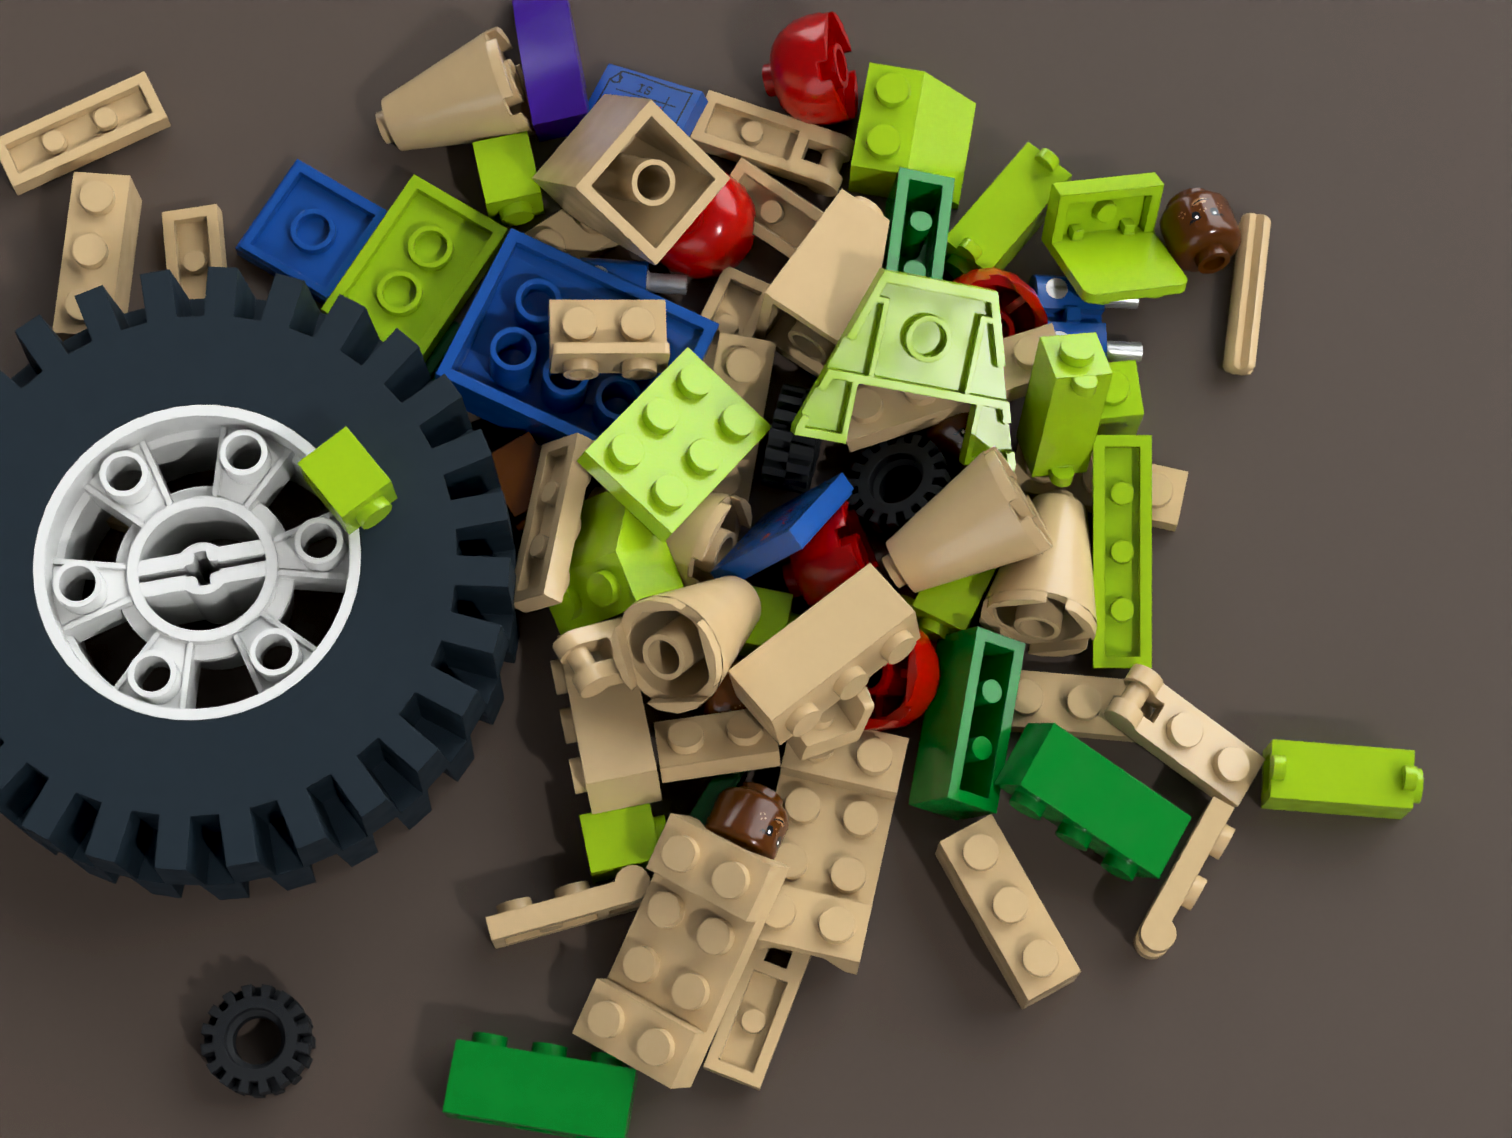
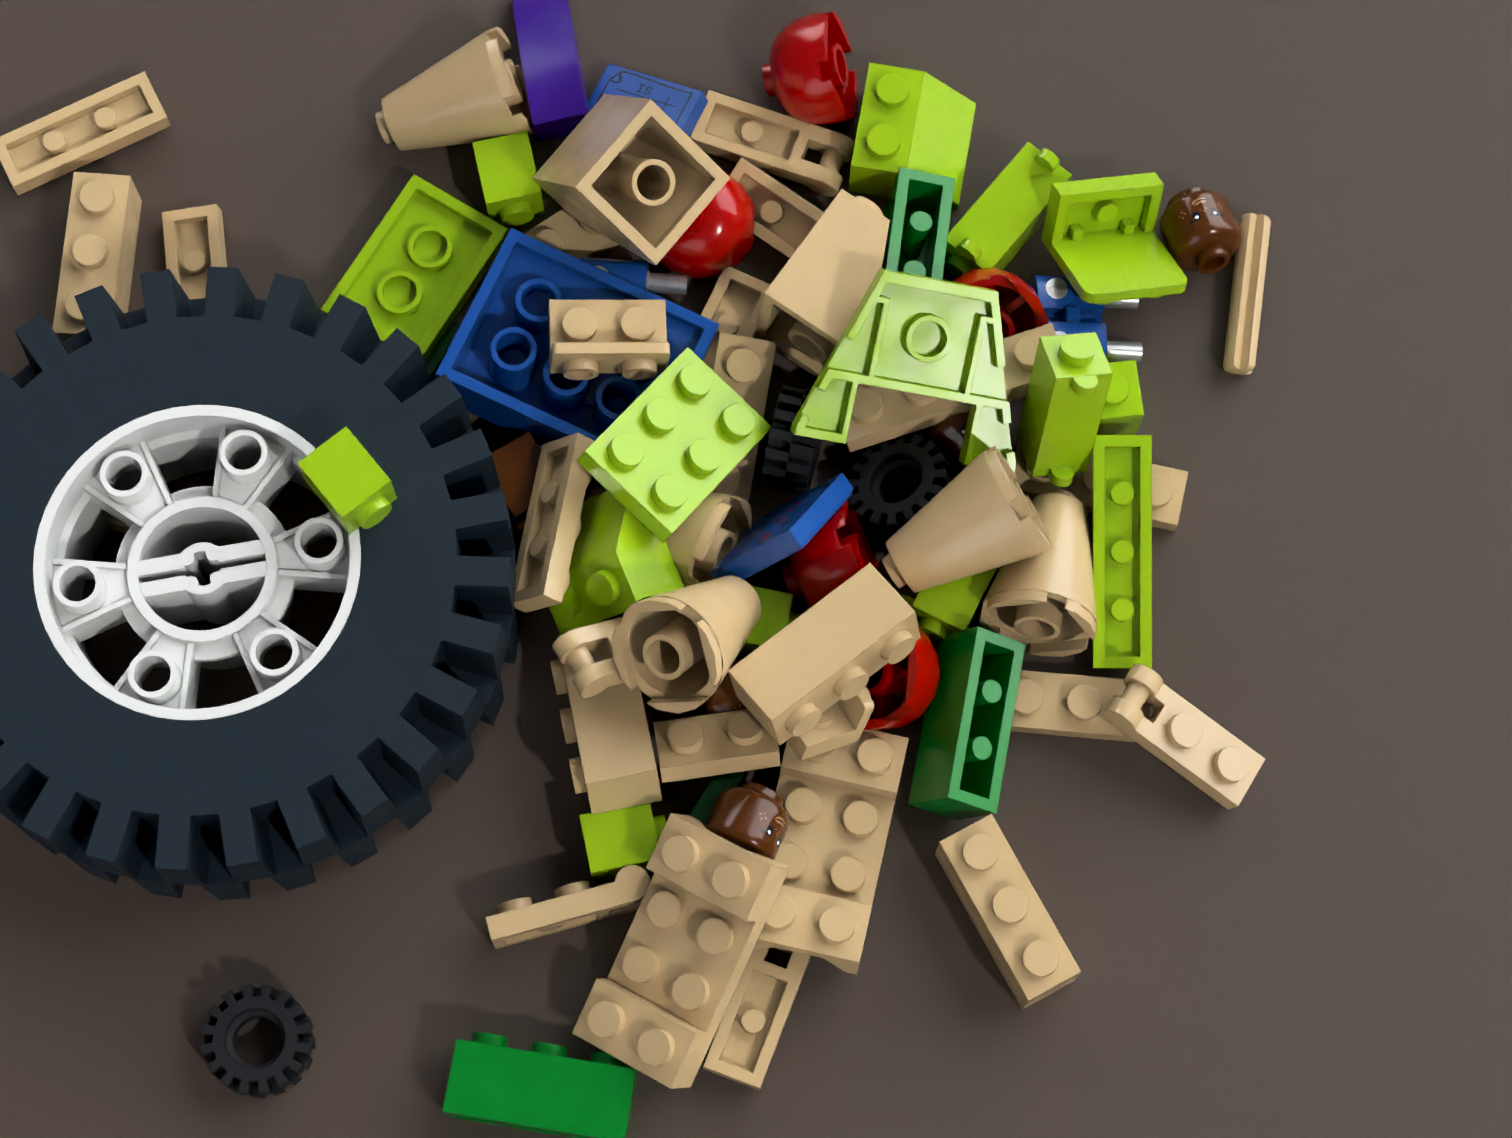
(310, 230): blue tile -> none
(1091, 802): green brick -> none
(1183, 883): tan plate -> none
(1340, 779): lime brick -> none

